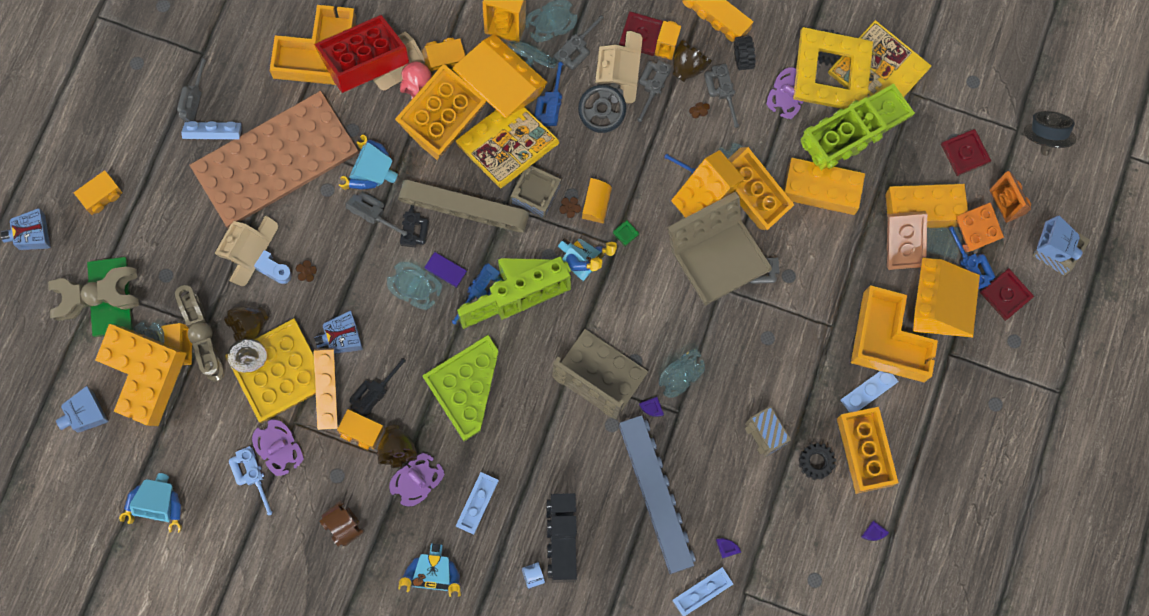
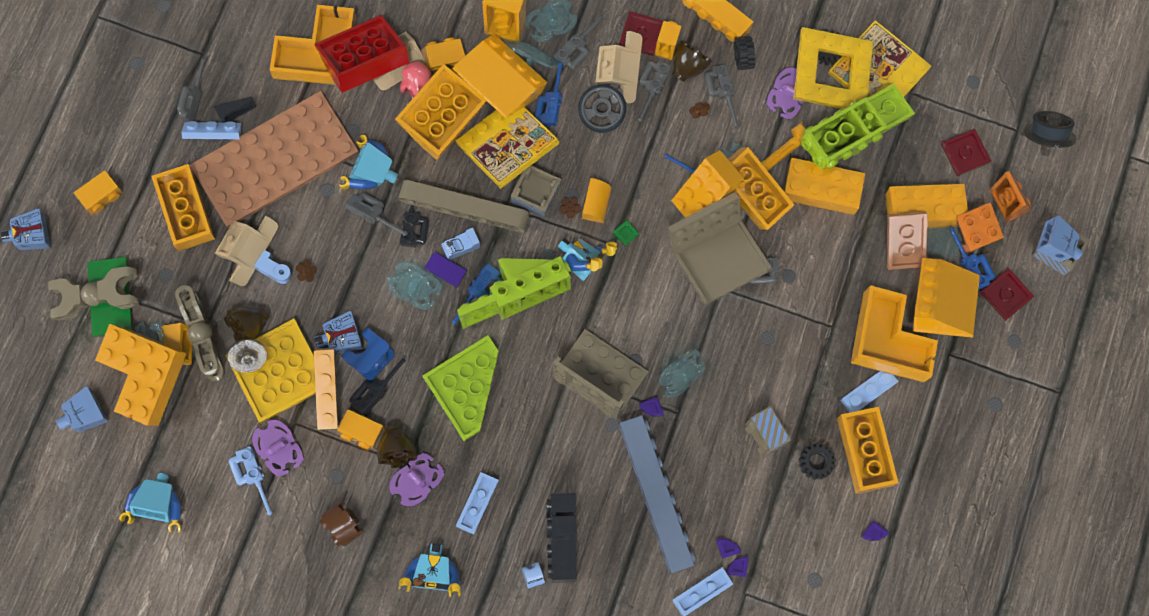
(183, 207): none -> light orange brick
(234, 109): none -> black slope
(373, 359): none -> blue piece
(461, 244): none -> light blue leg
(738, 567): none -> dark purple tile
(787, 148): none -> light orange piece

